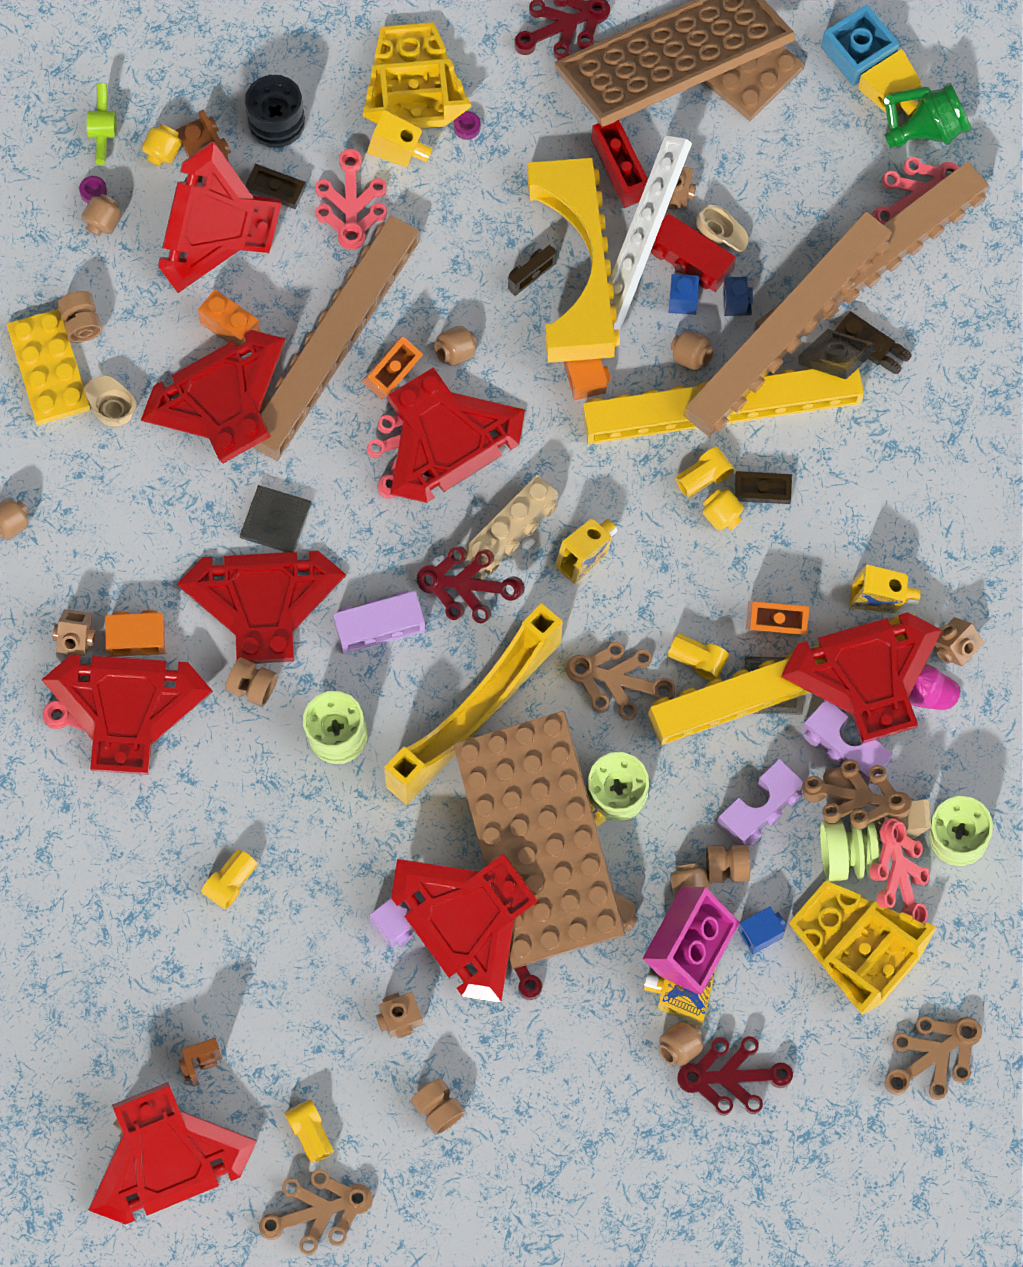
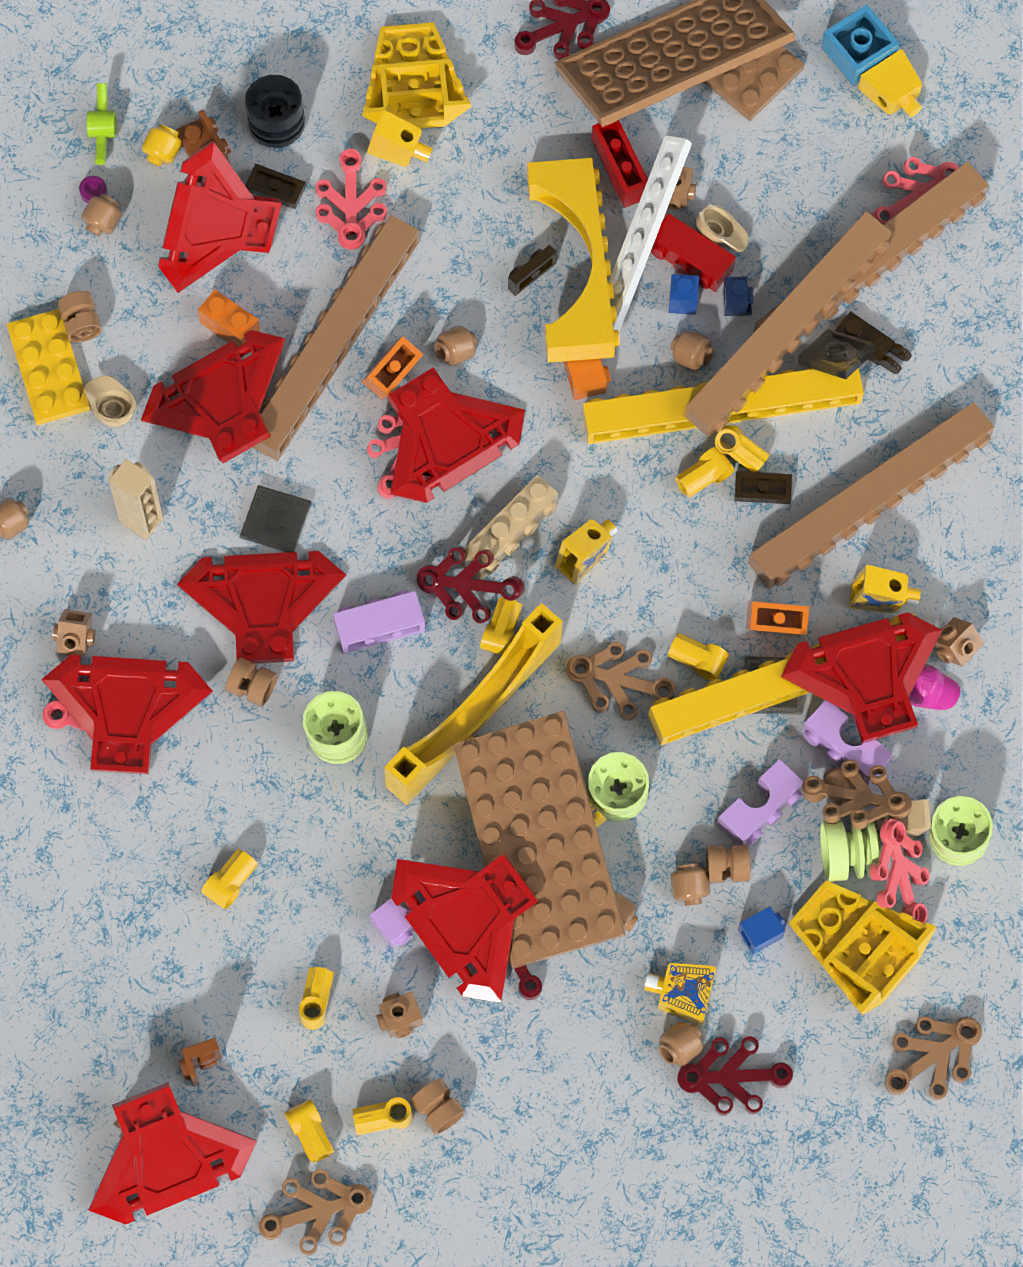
(135, 498): none -> tan brick
(135, 633): orange brick -> none
(316, 996): none -> yellow piece
(378, 1116): none -> yellow piece
(467, 125): magenta tile -> none
(501, 629): none -> yellow piece
(691, 939): dark pink slope -> none
(722, 510): yellow head -> none
(744, 451): none -> yellow piece
(871, 495): none -> medium nougat brick
(936, 118): green piece -> none

